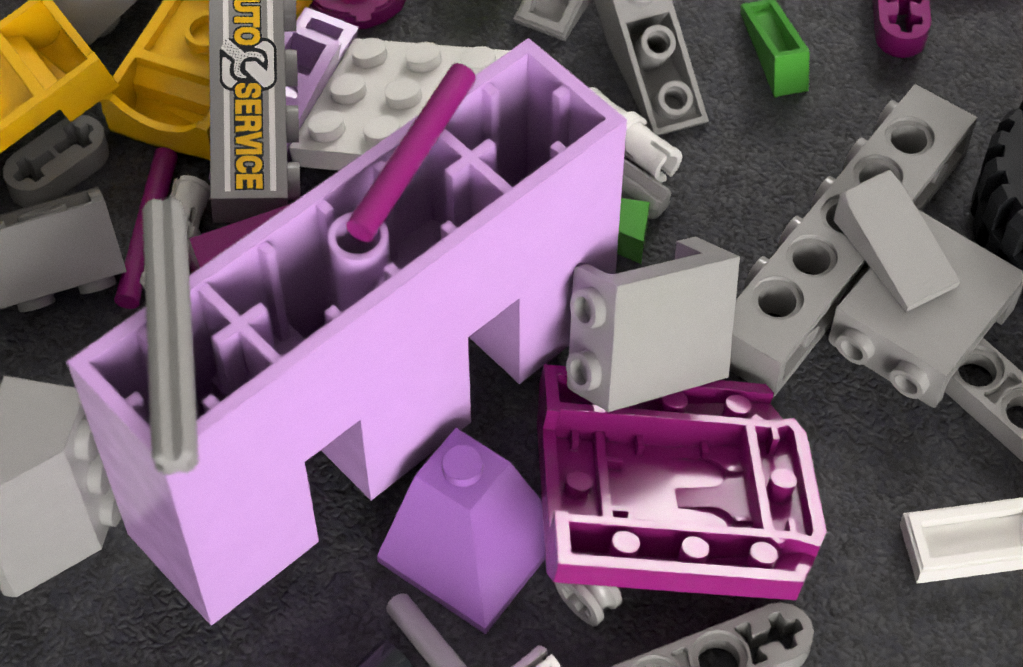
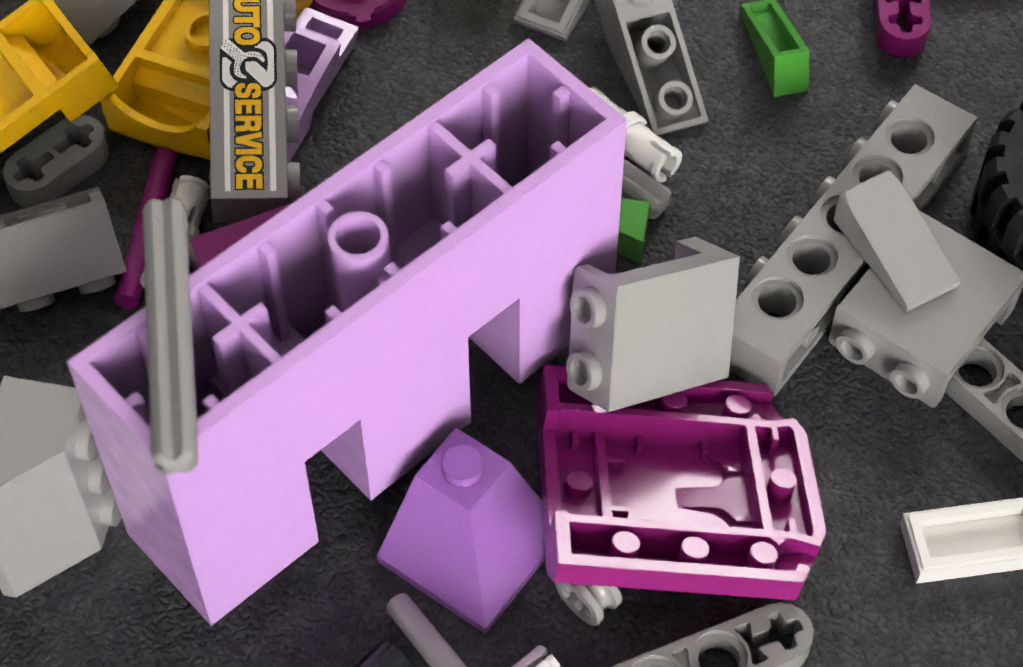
(375, 94): white plate -> none
(410, 153): magenta bar -> none

